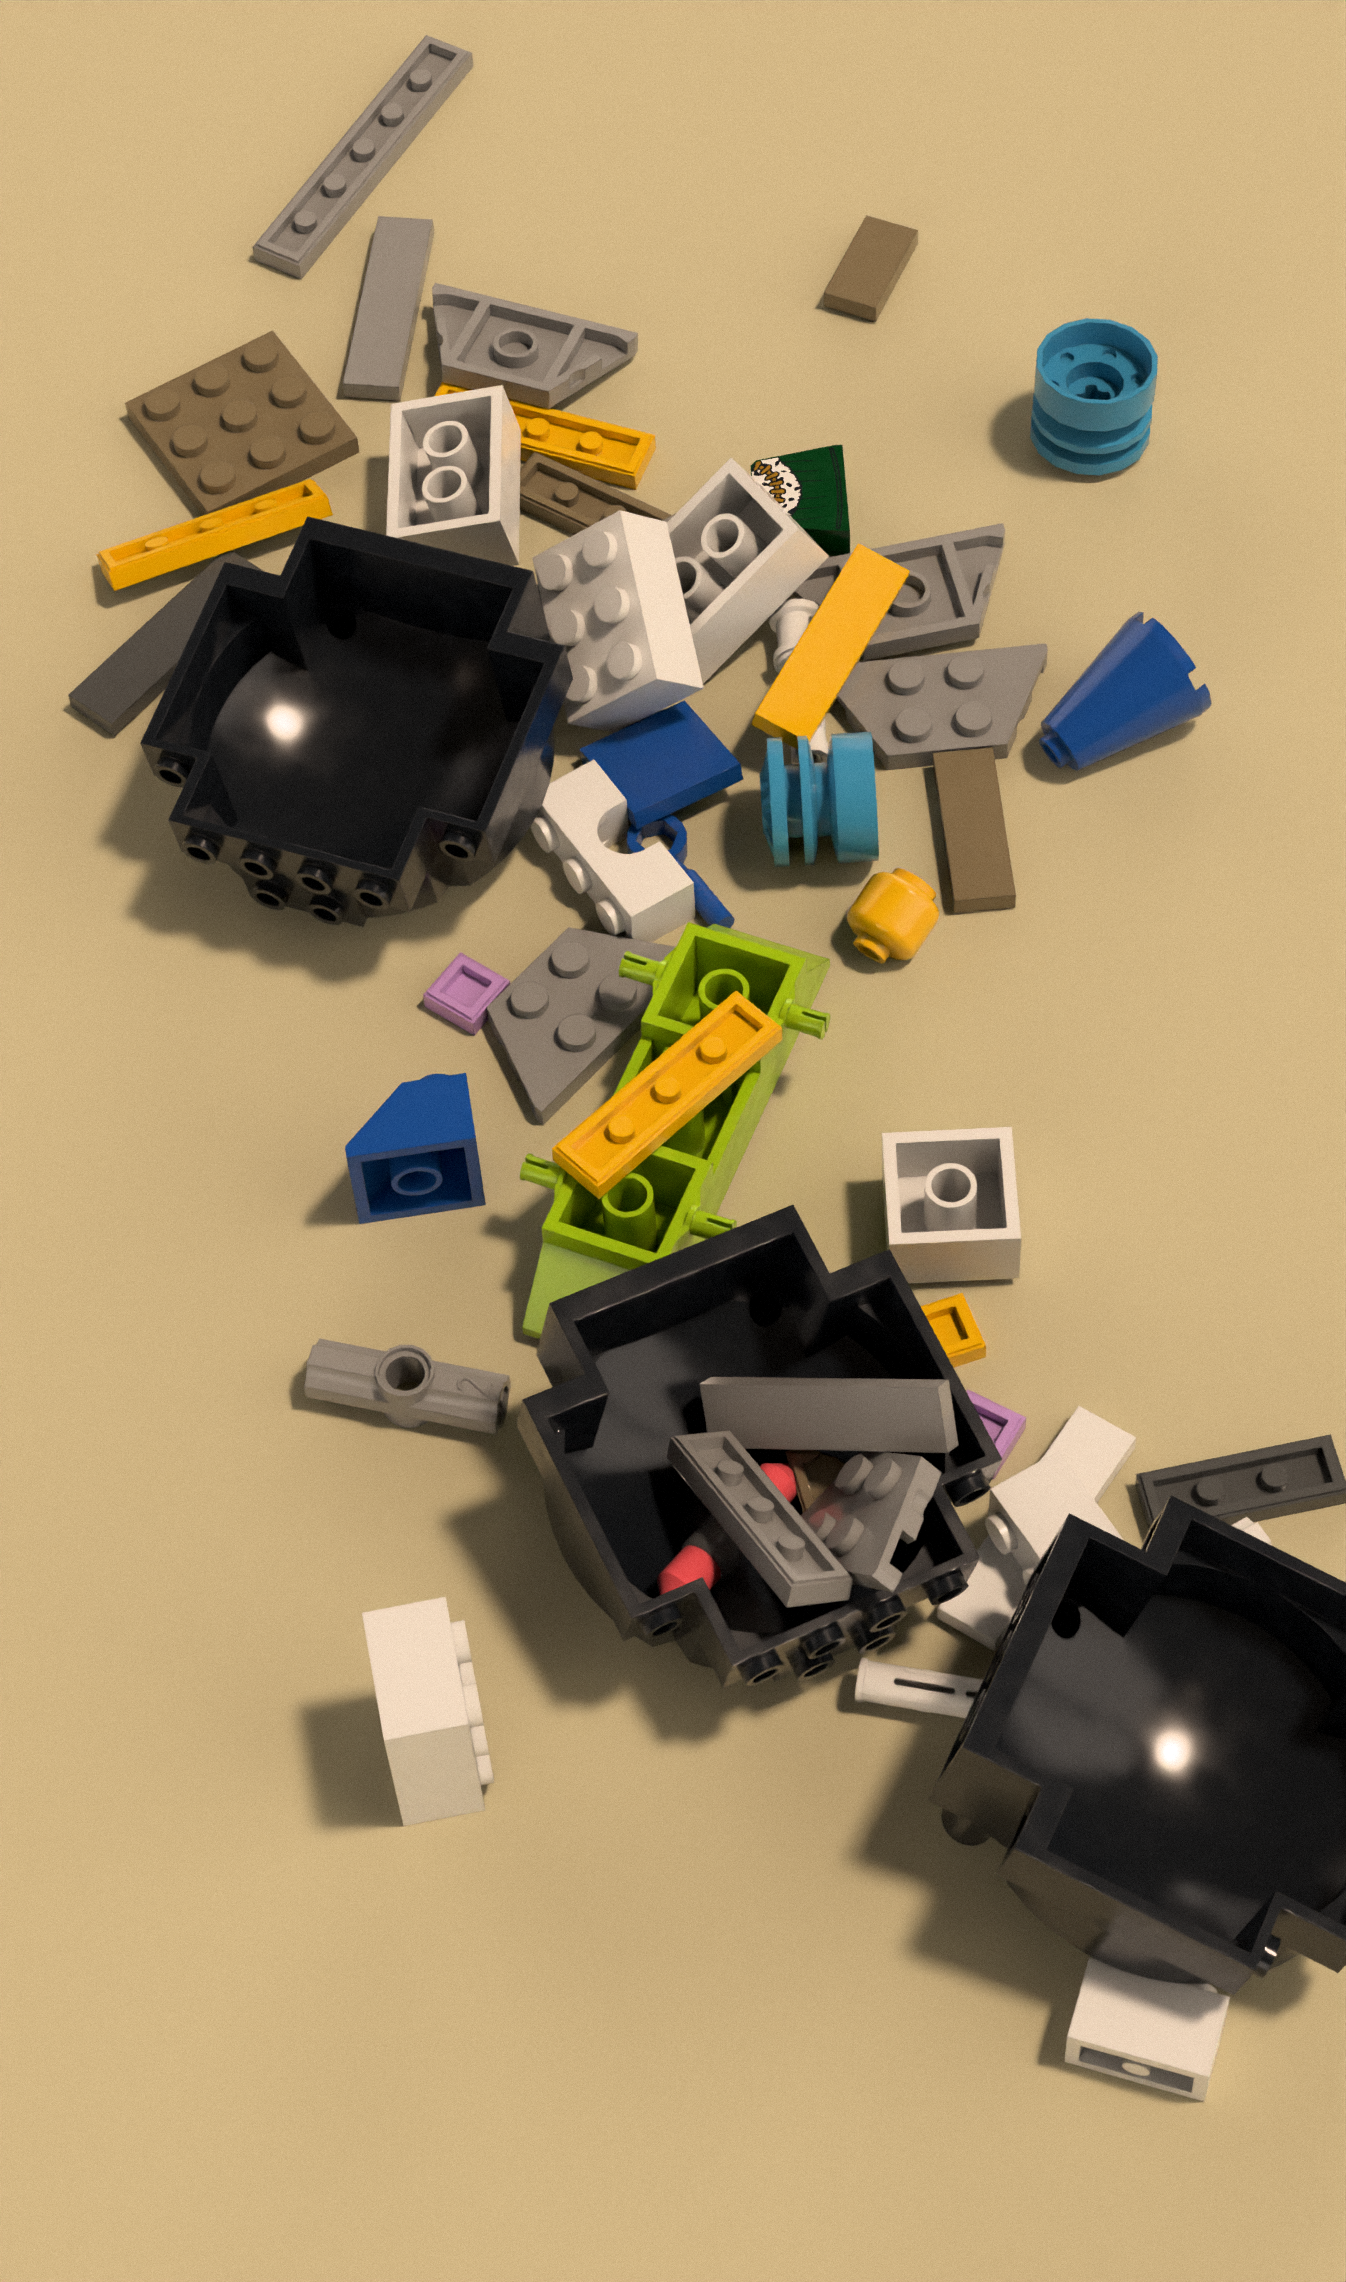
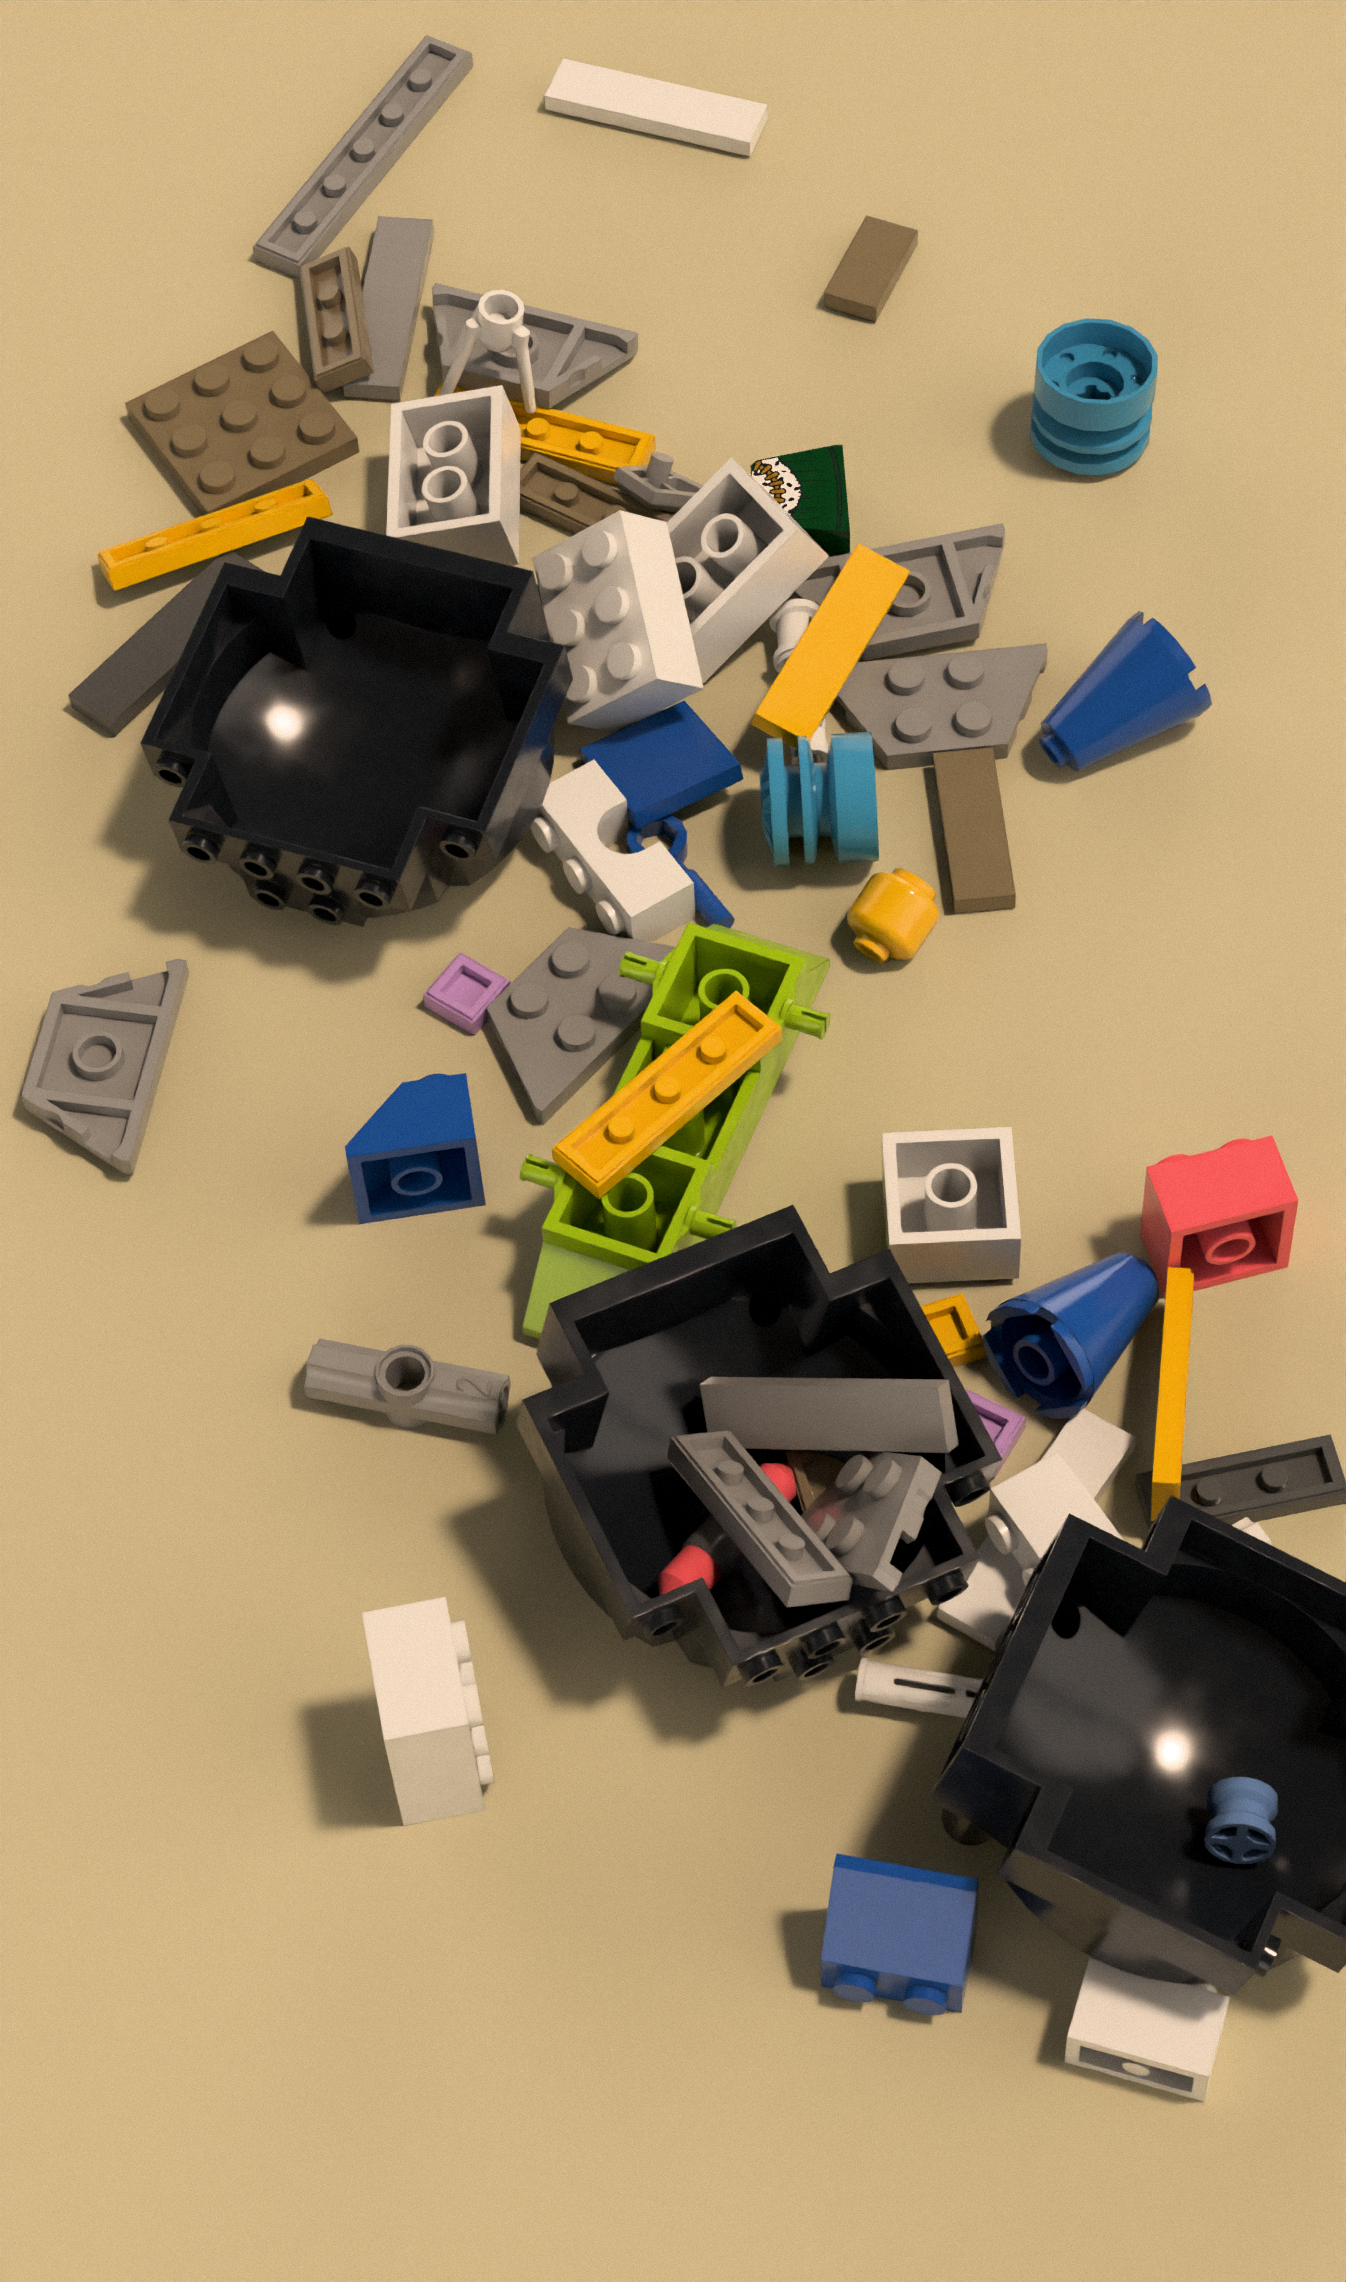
(104, 1060): none -> light grey wing
(336, 319): none -> dark tan tile
(498, 329): none -> white plant
(656, 107): none -> white tile
(656, 484): none -> light grey piece
(899, 1934): none -> blue slope
(1070, 1332): none -> blue cone
(1172, 1388): none -> yellow tile
(1219, 1213): none -> coral brick
(1241, 1820): none -> medium blue wheel

